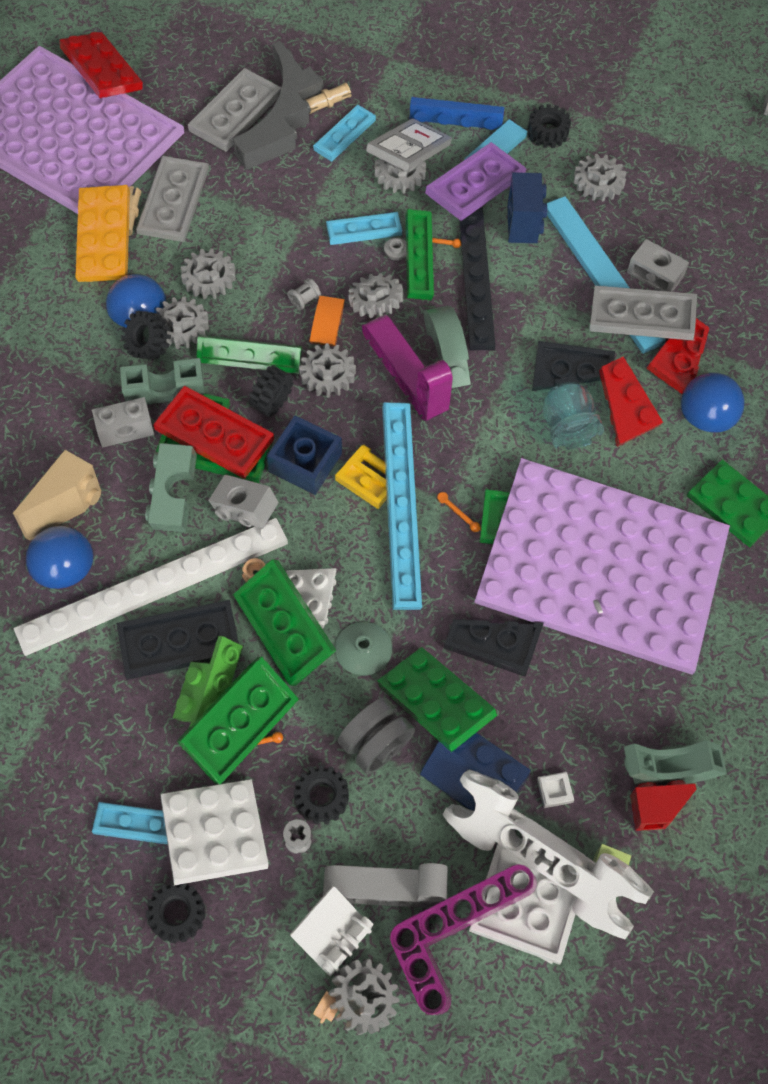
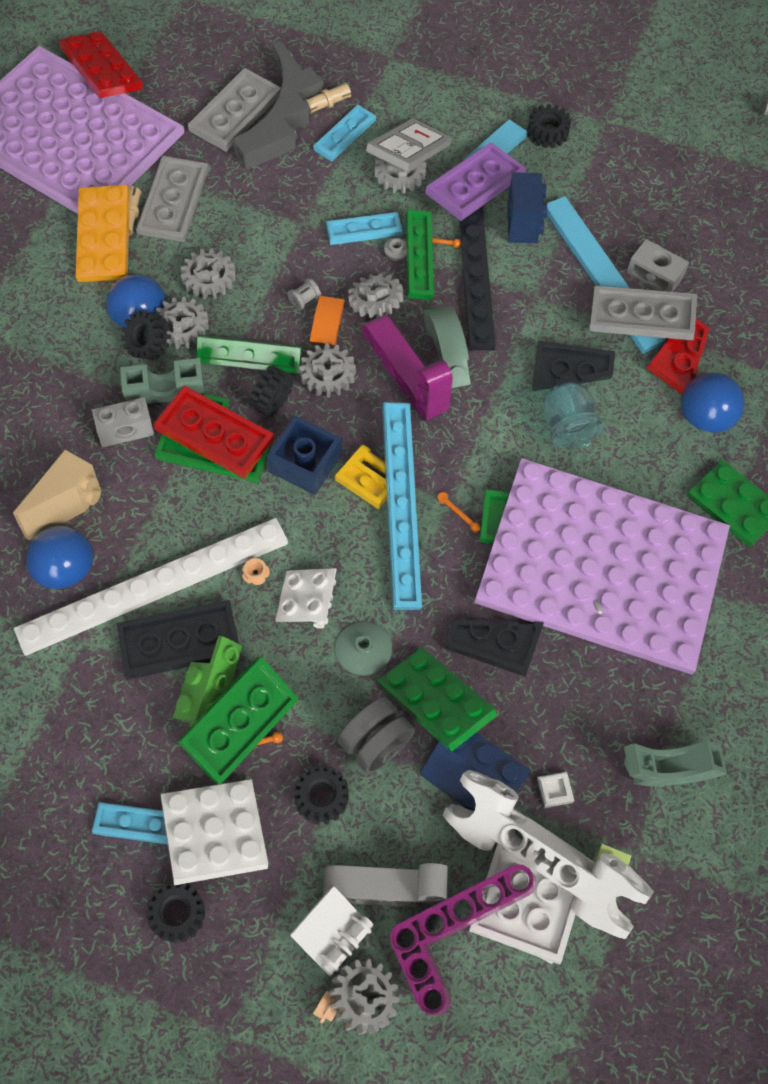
(171, 465): sand green arch -> none
(243, 501): light grey brick -> none
(284, 622): green plate -> none
(297, 826): light grey bush -> none
(456, 113): blue plate -> none
(599, 177): light grey gear -> none
(628, 403): red wing -> none
(657, 806): red slope -> none

